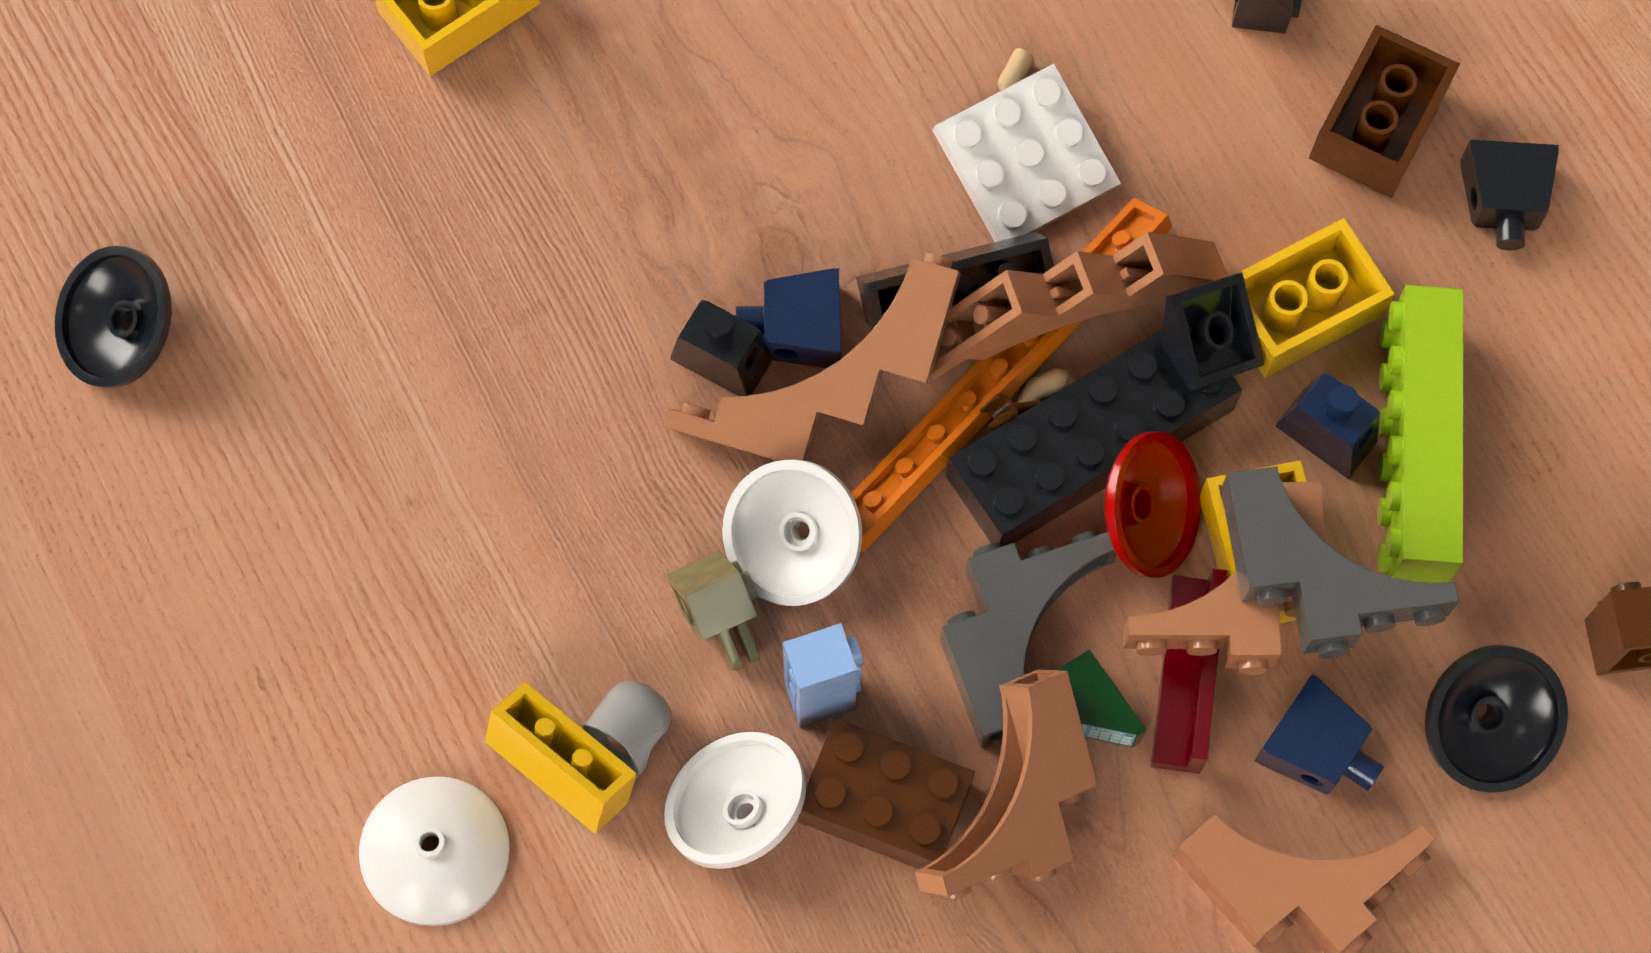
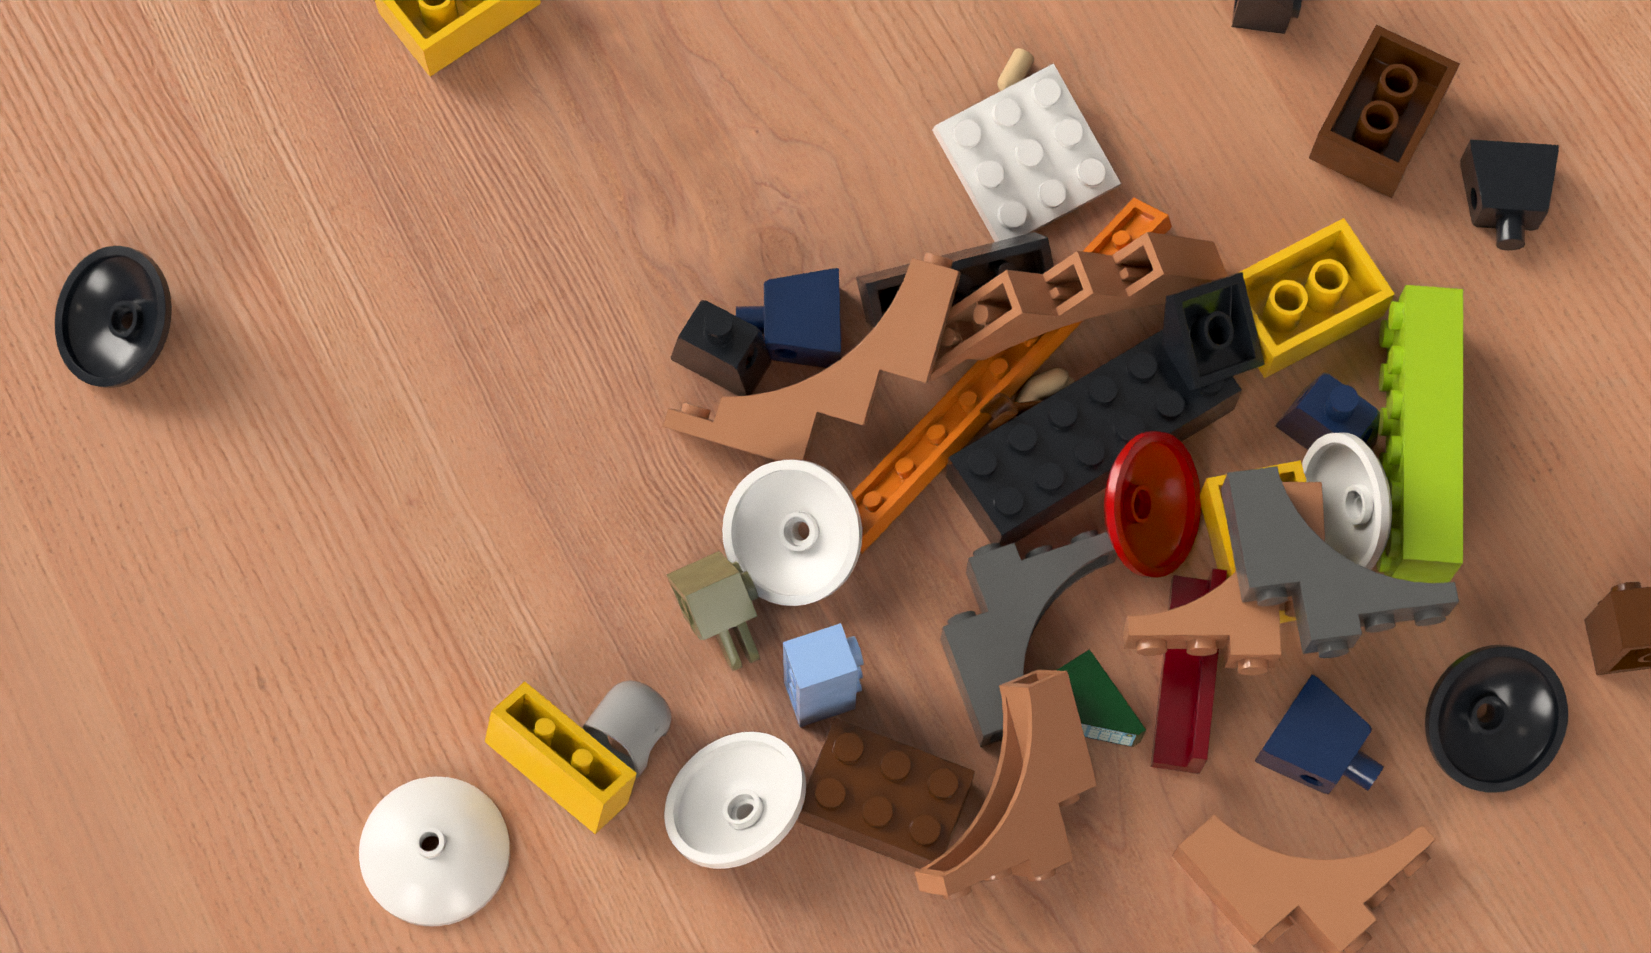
(1354, 496): none -> white dish

